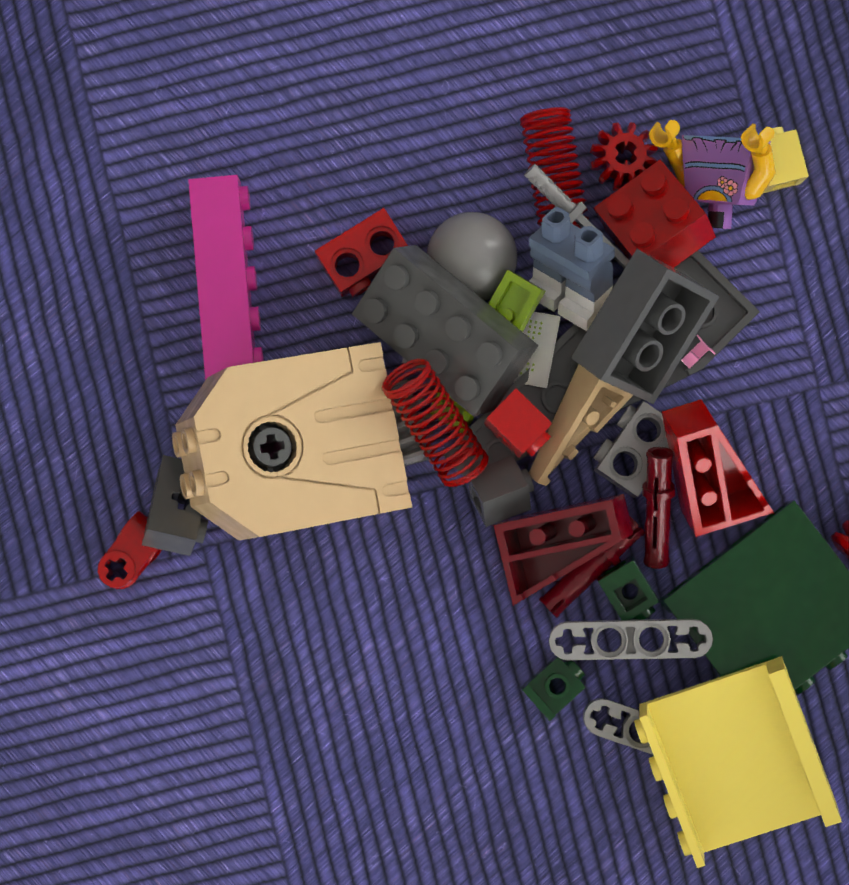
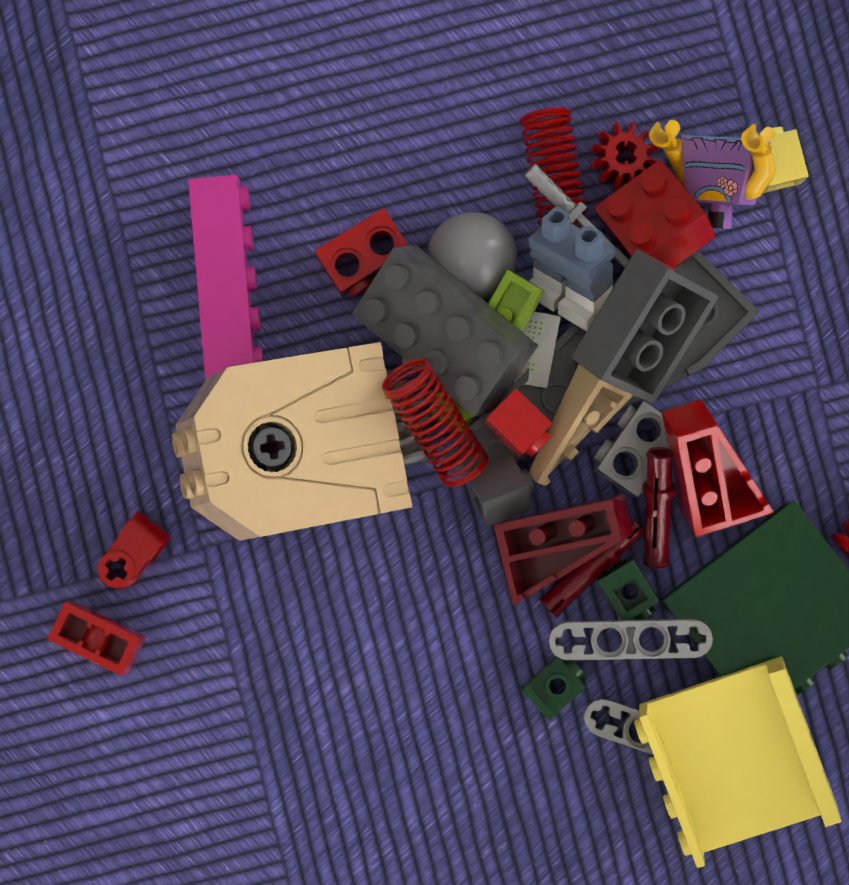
(96, 637): none -> red brick
(166, 525): dark grey brick -> none
(696, 353): bright pink piece -> none

